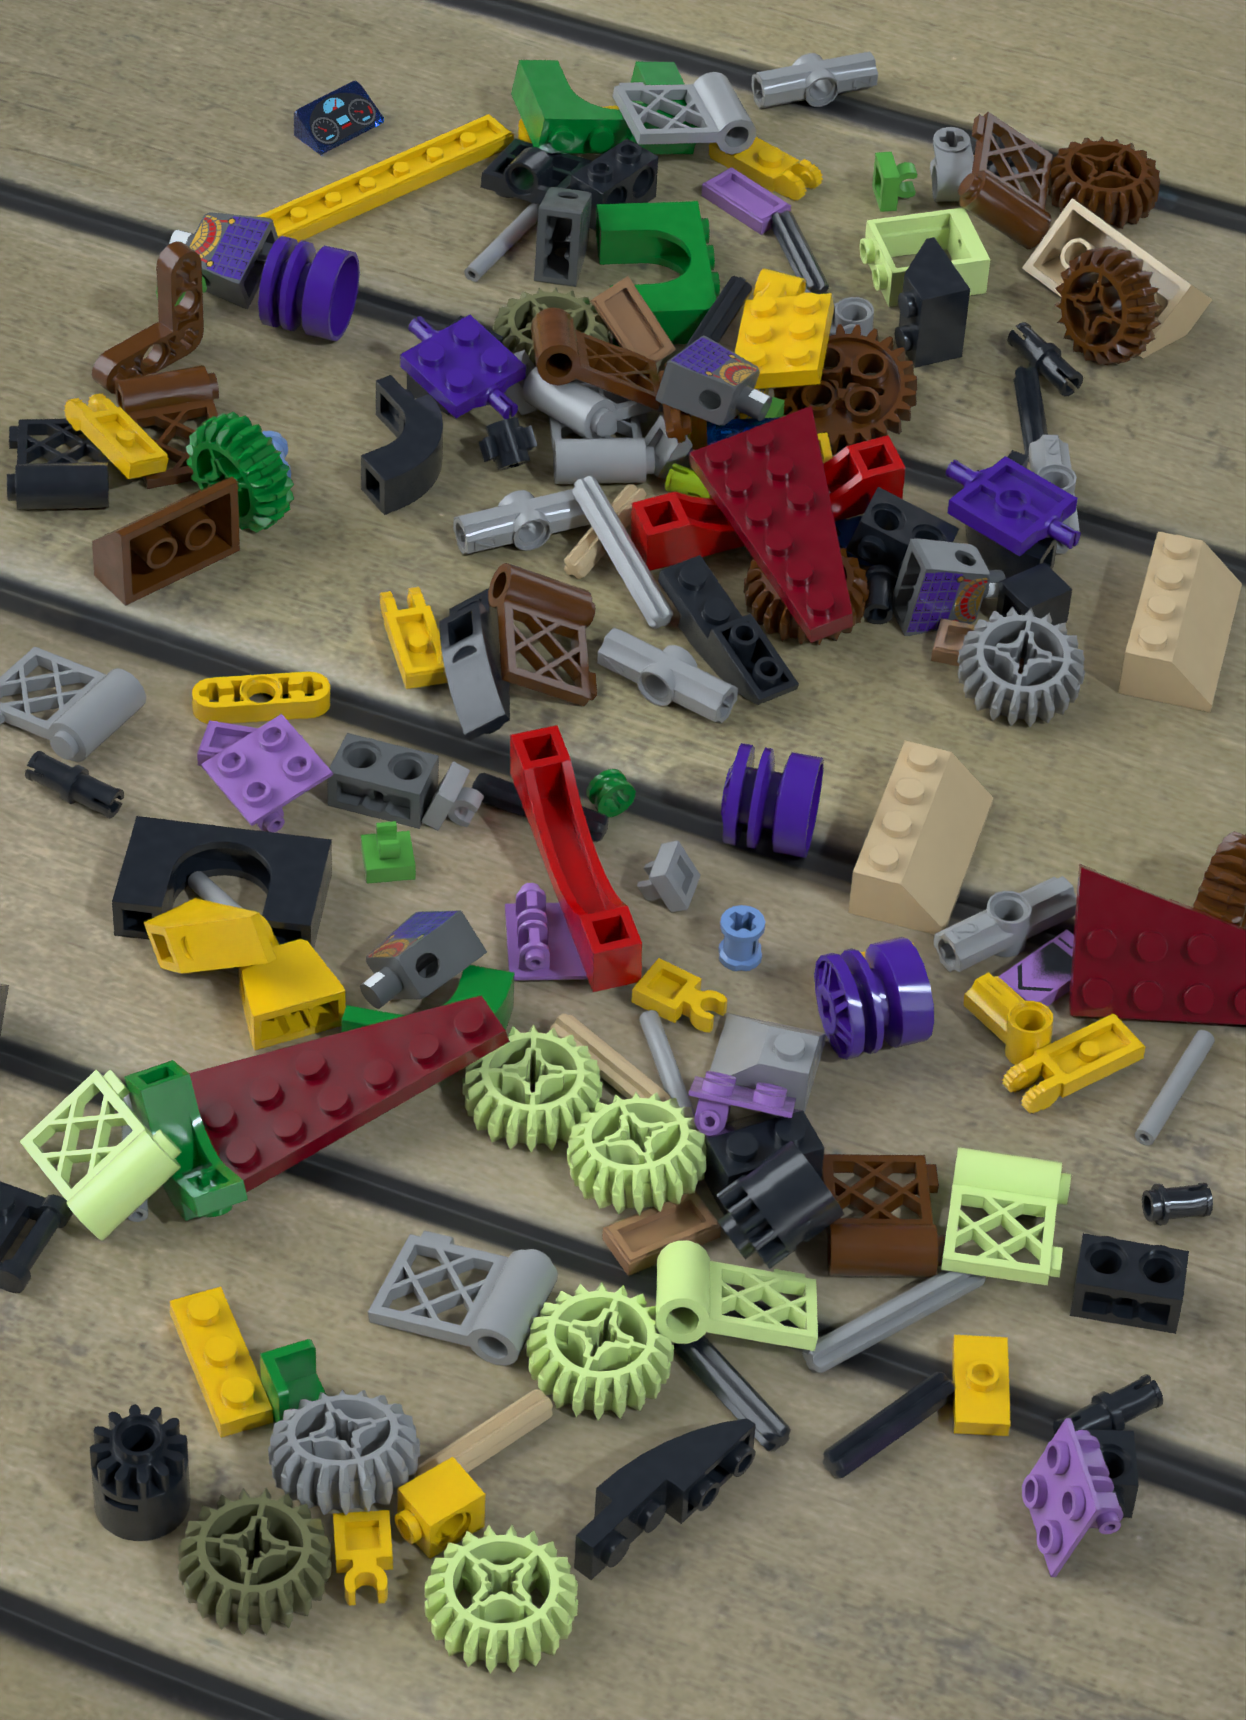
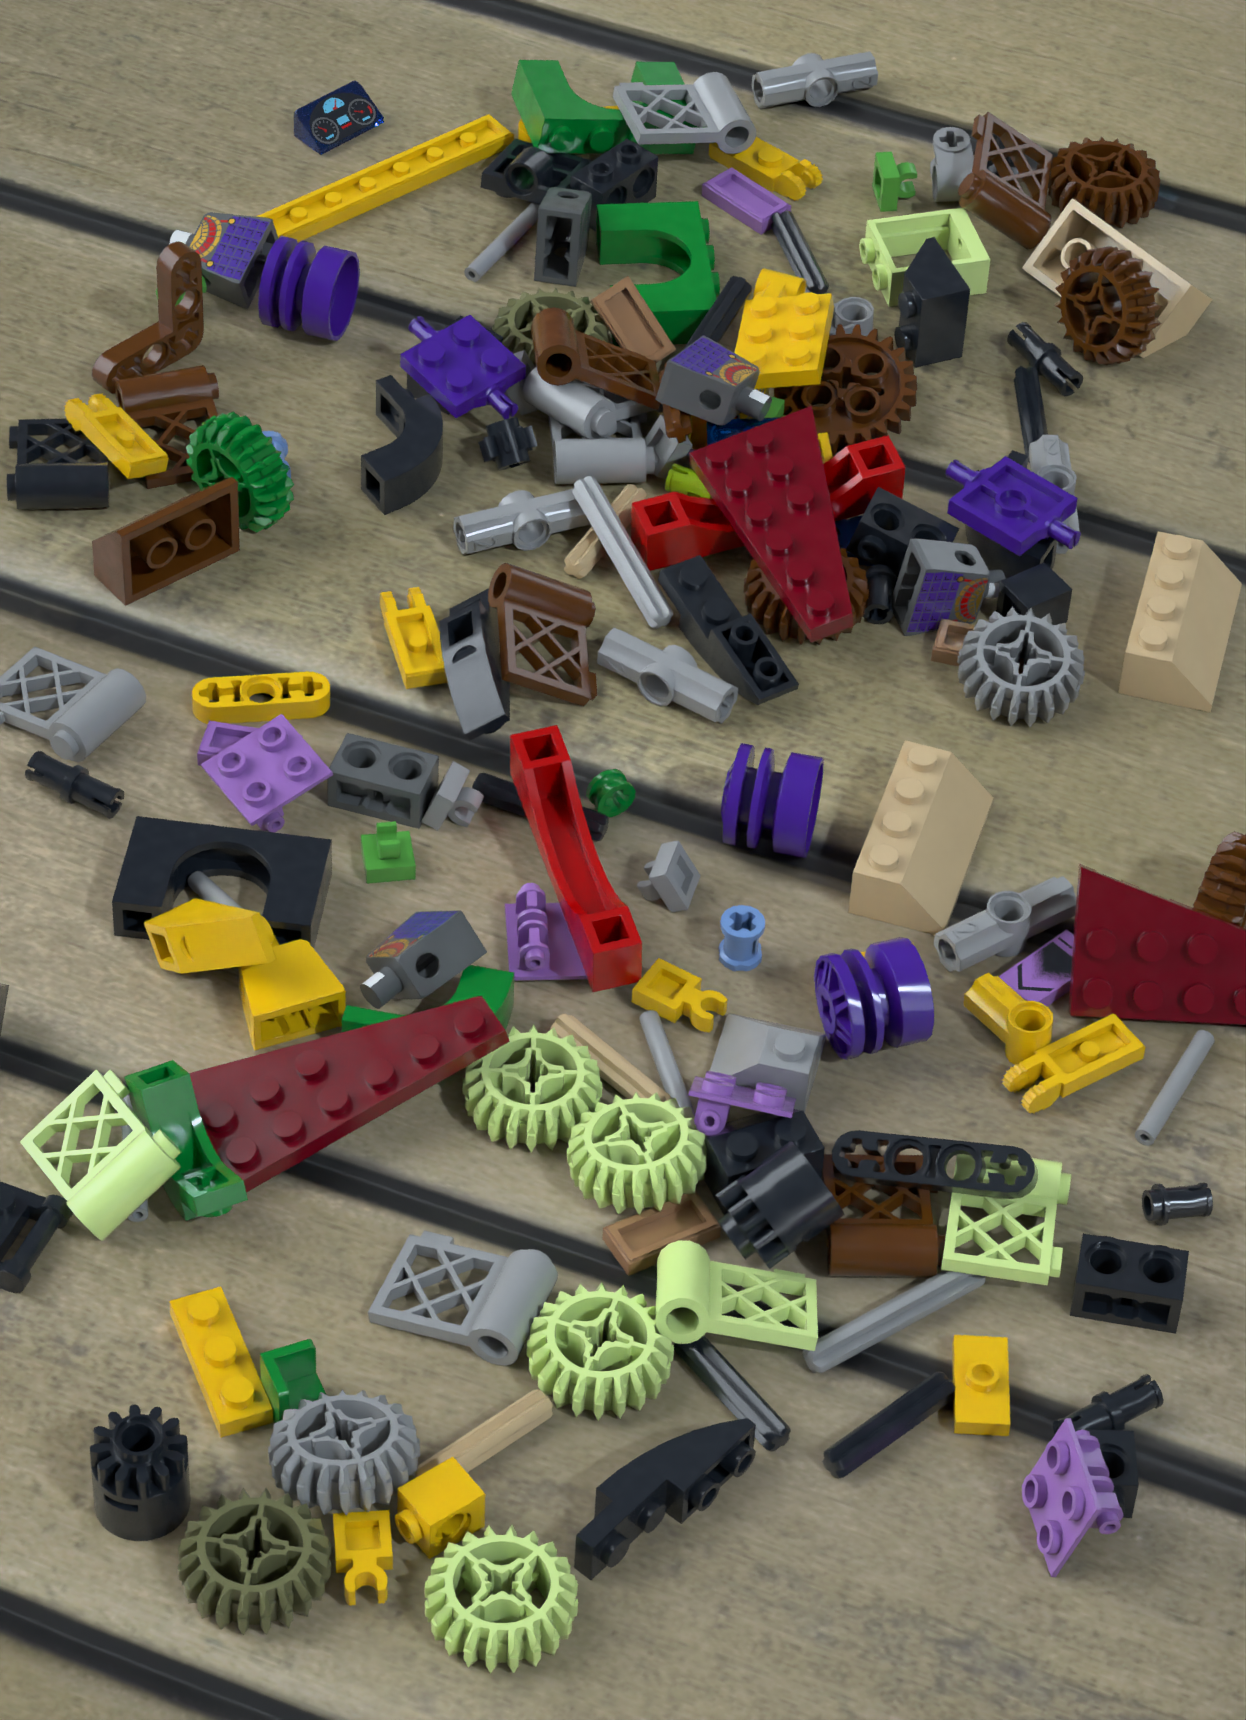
(935, 1159): none -> black beam

